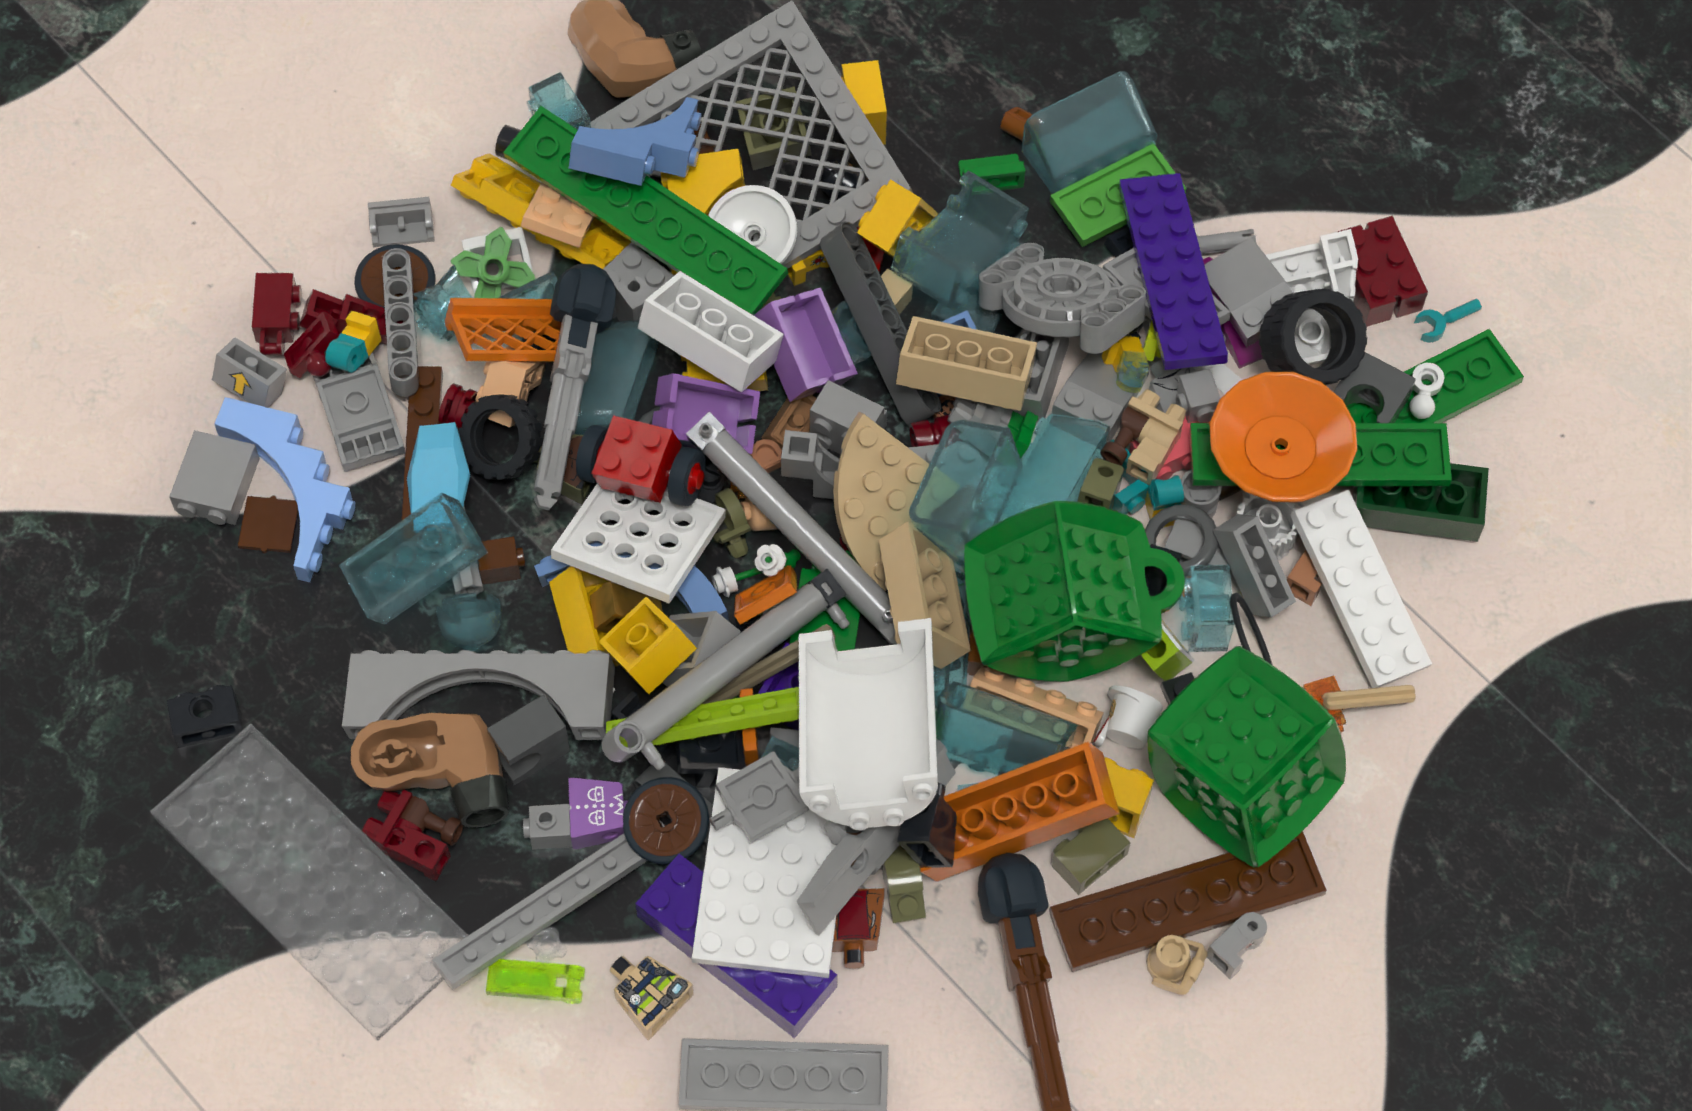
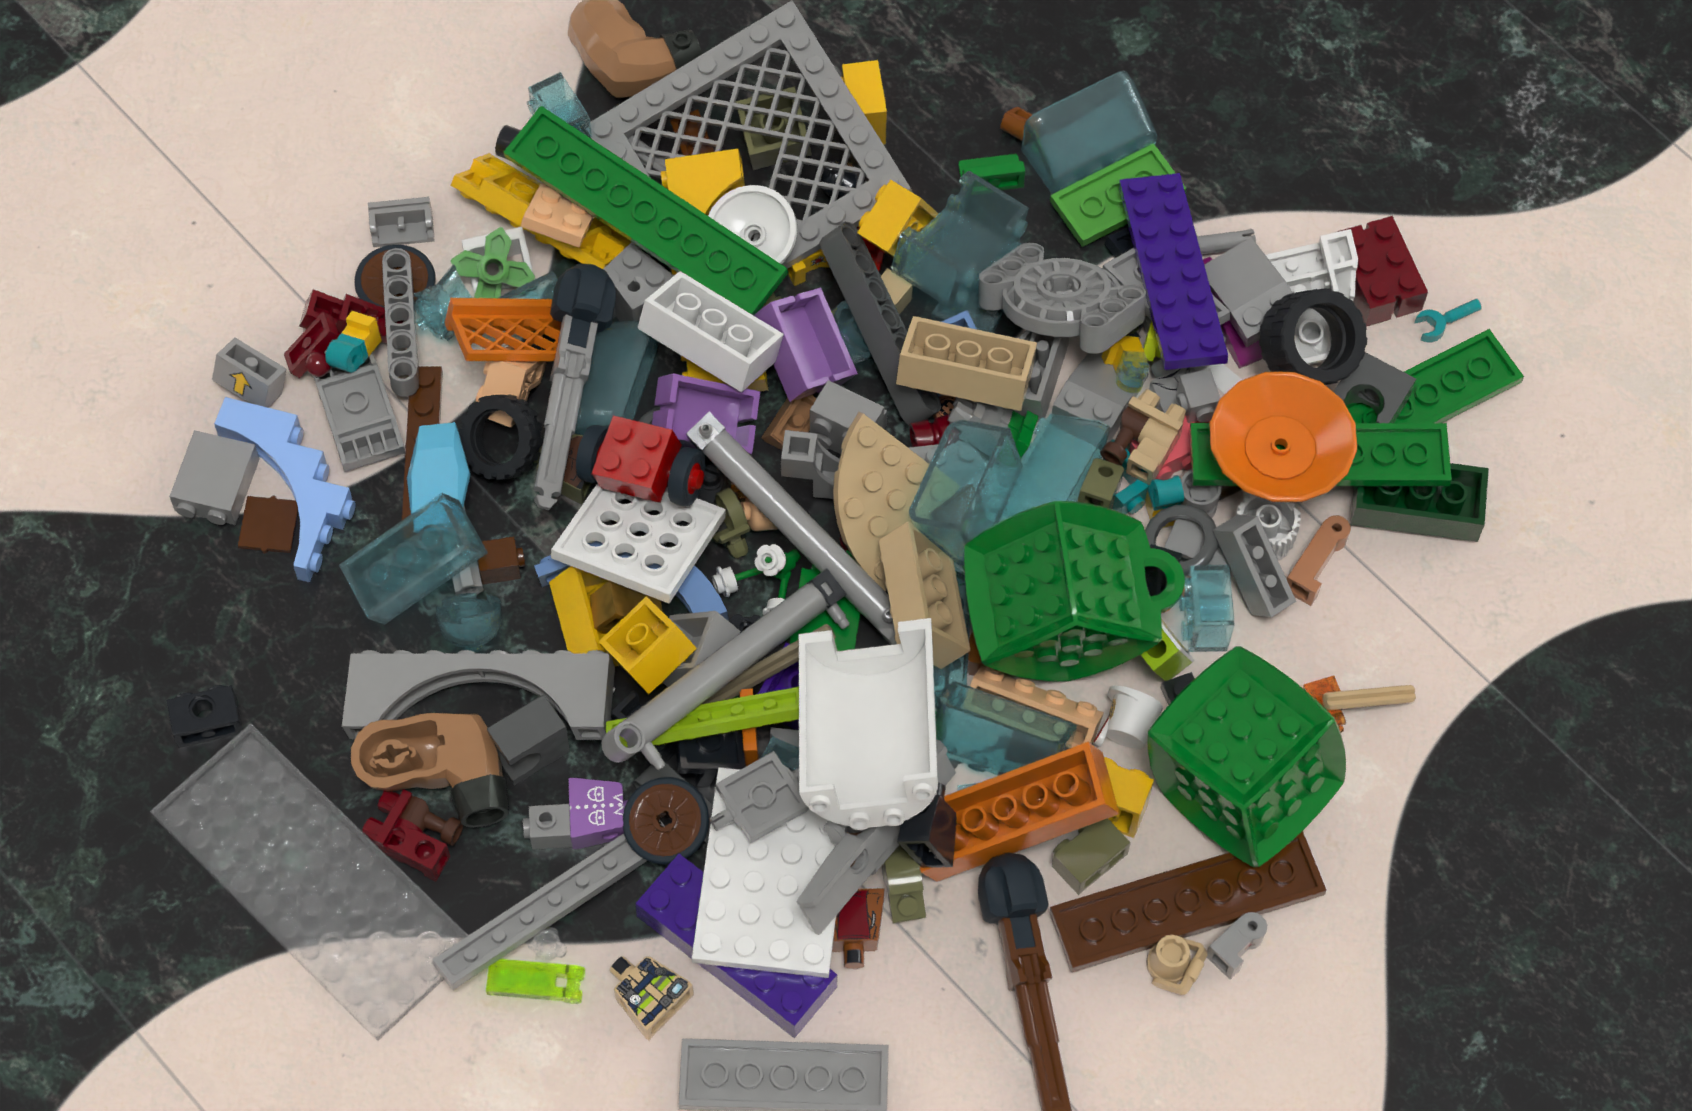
(275, 311): dark red brick -> none
(456, 404): dark red wheel -> none
(639, 150): medium blue arch -> none
(765, 594): orange tile -> none
(767, 454): nougat tile -> none
(1234, 598): black piece -> none
(1360, 589): white plate -> none
(1423, 405): white plate -> none

